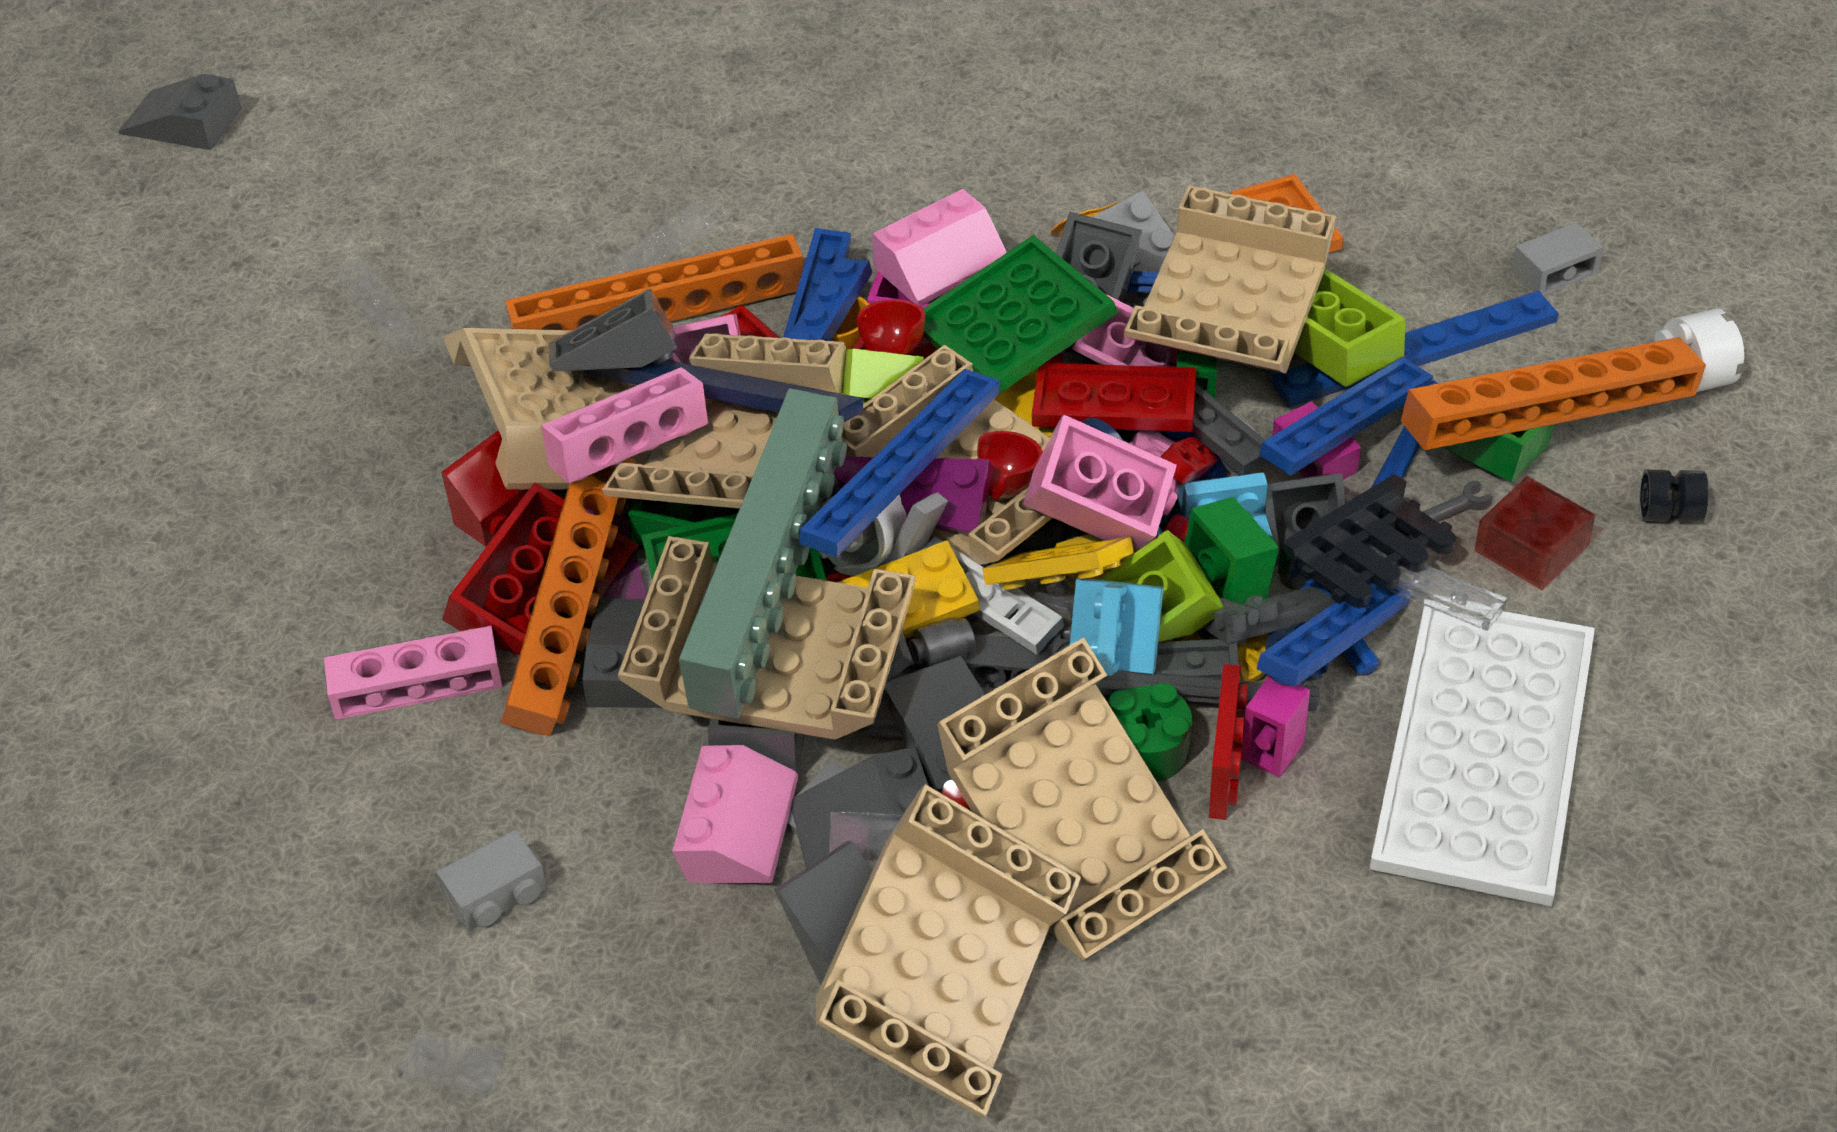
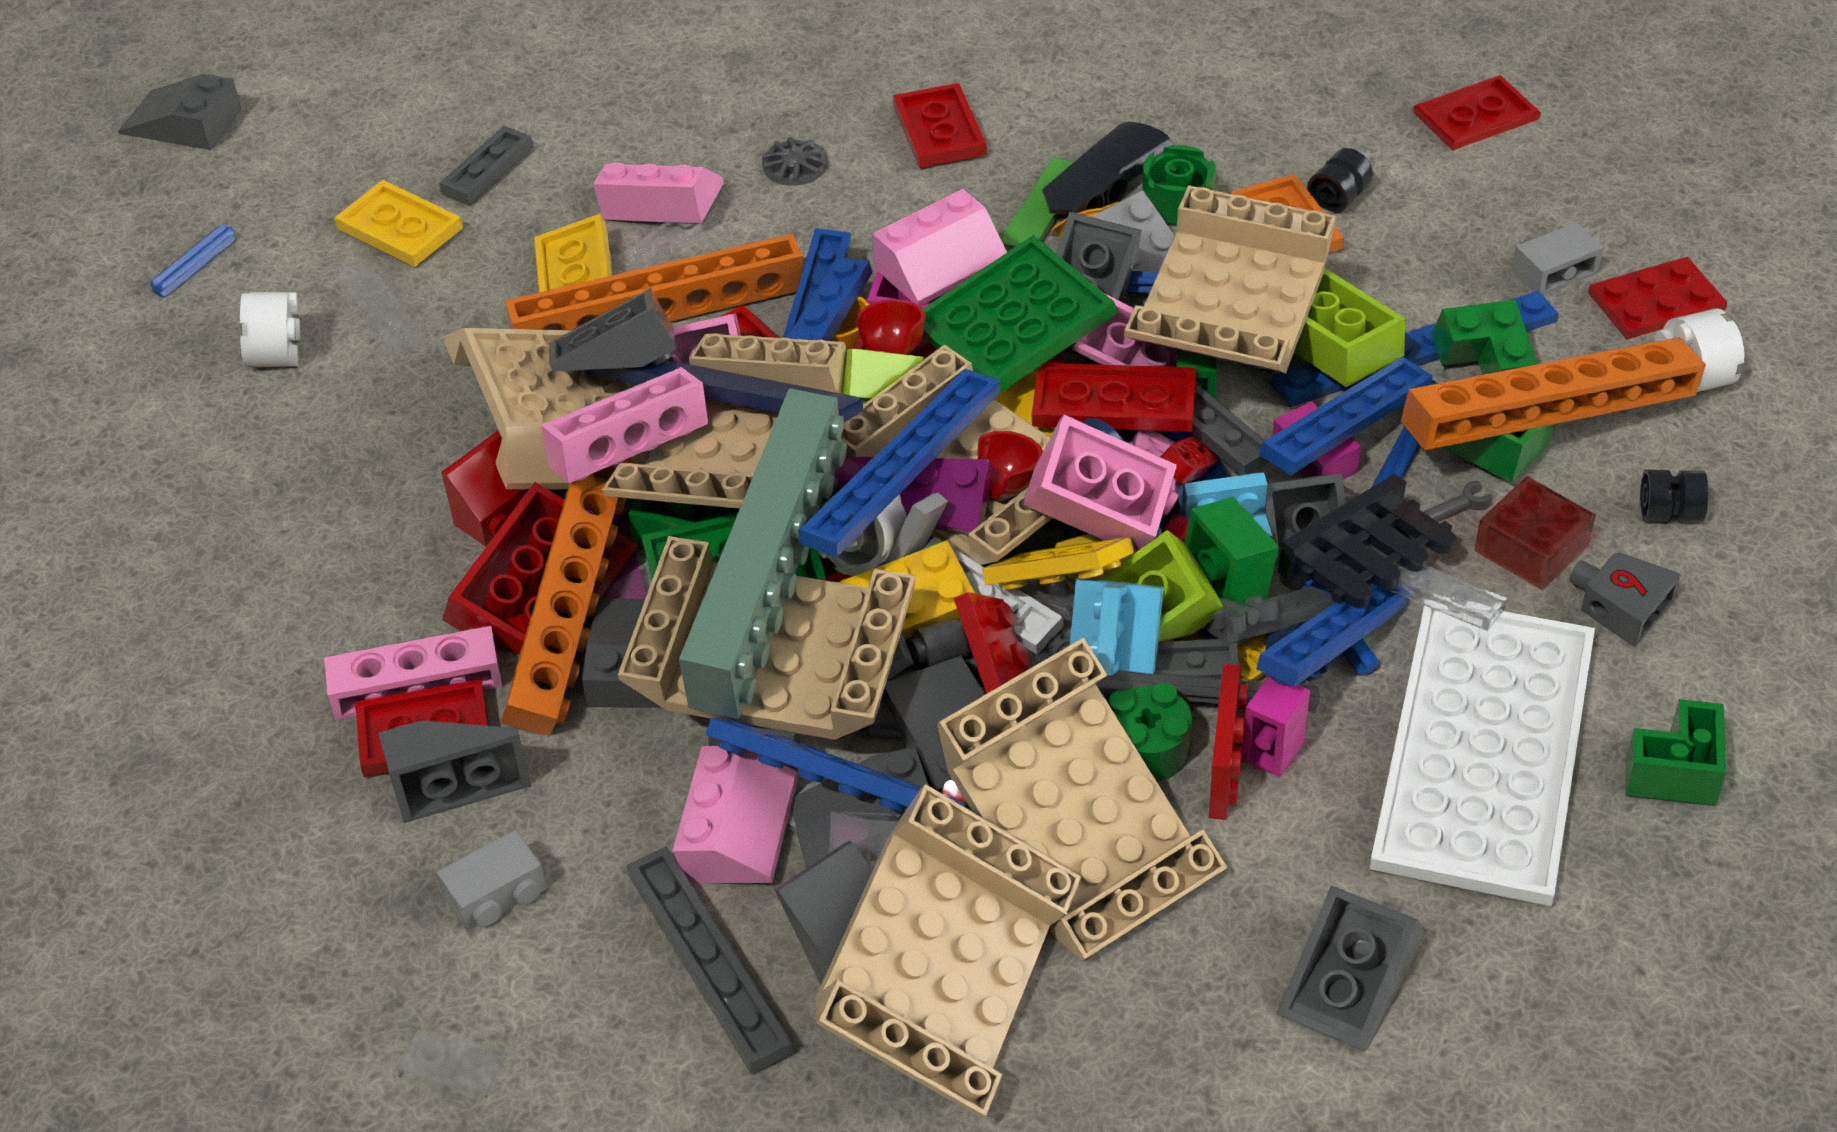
(193, 260): none -> axle
(269, 329): none -> white brick
(398, 223): none -> yellow plate
(449, 703): none -> red plate
(451, 765): none -> dark grey slope
(486, 165): none -> dark grey plate
(573, 254): none -> yellow plate
(656, 192): none -> bright pink slope
(710, 960): none -> dark grey plate
(794, 161): none -> flat silver wheel
(815, 764): none -> blue plate
(939, 125): none -> red plate
(992, 638): none -> red plate
(1033, 215): none -> bright green tile
(1105, 169): none -> black panel
(1169, 175): none -> green brick
(1340, 180): none -> black wheel
(1351, 968): none -> dark grey slope
(1476, 112): none -> red tile
(1484, 334): none -> green brick
(1625, 594): none -> dark grey torso
(1653, 296): none -> red plate
(1680, 763): none -> green brick

